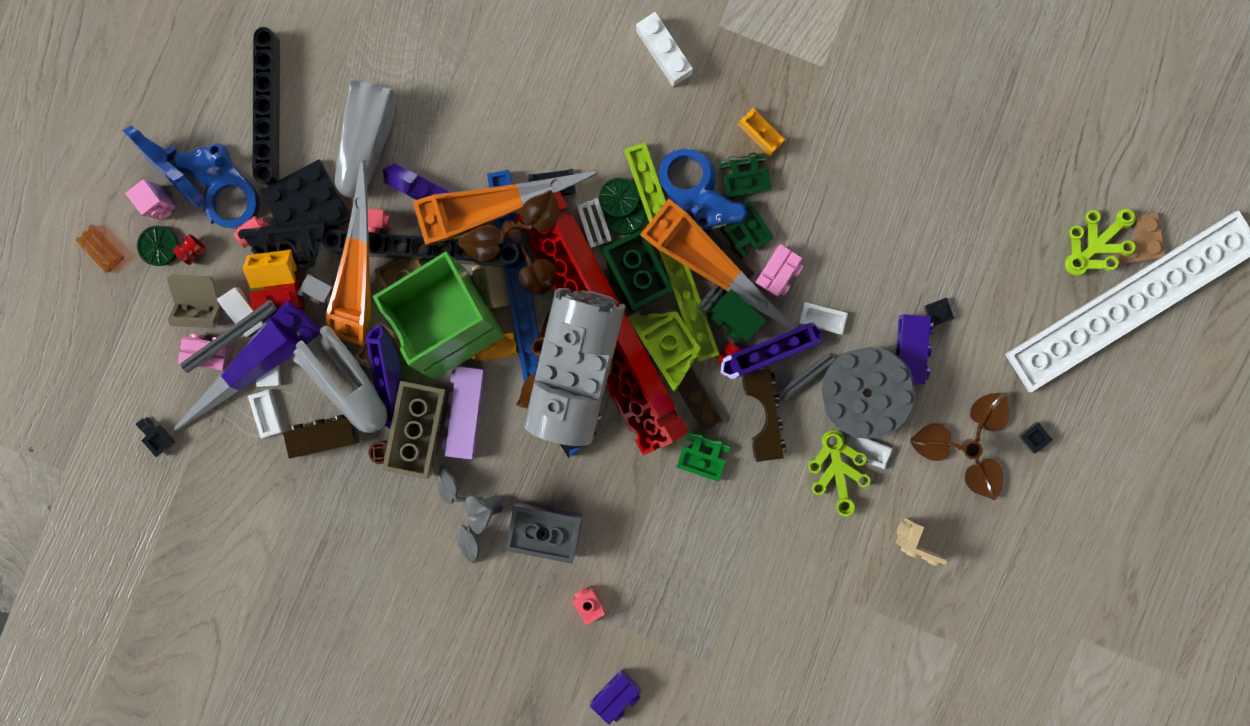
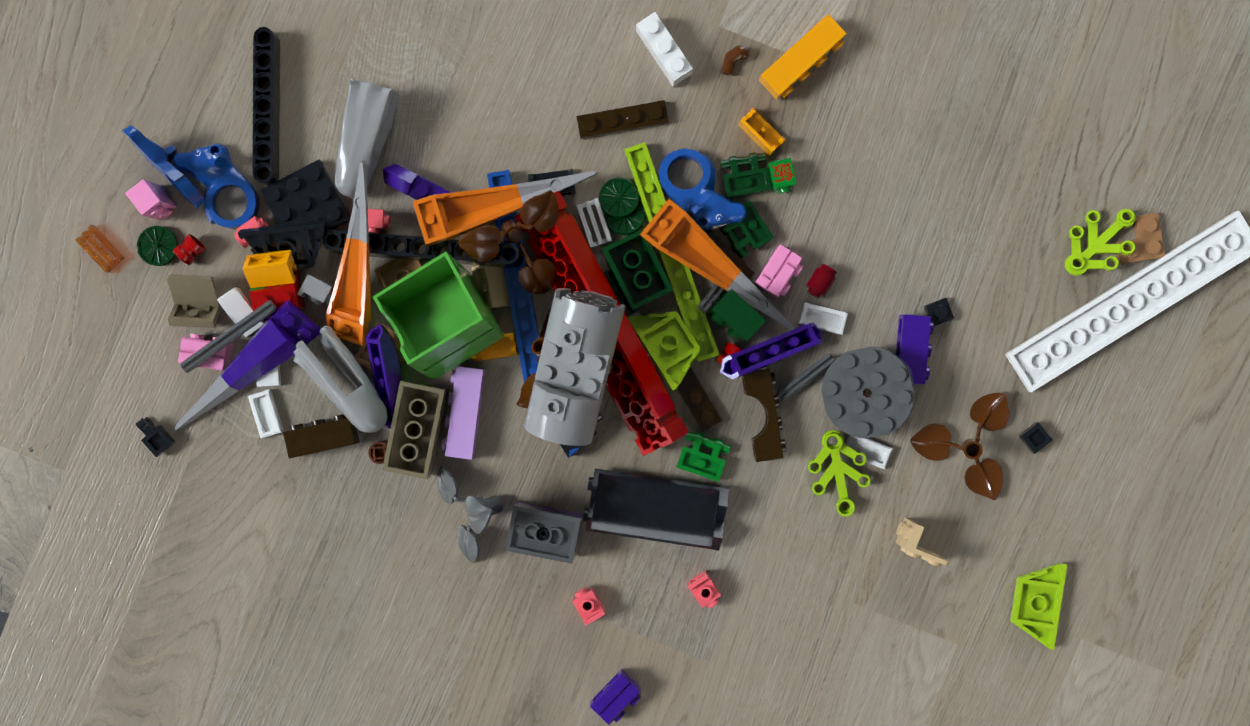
(622, 119): none -> dark brown plate
(656, 509): none -> black cylinder
(701, 582): none -> coral brick
(733, 56): none -> reddish brown arm
(781, 175): none -> green brick
(802, 56): none -> light orange brick
(821, 281): none -> dark red brick
(1039, 603): none -> lime wing

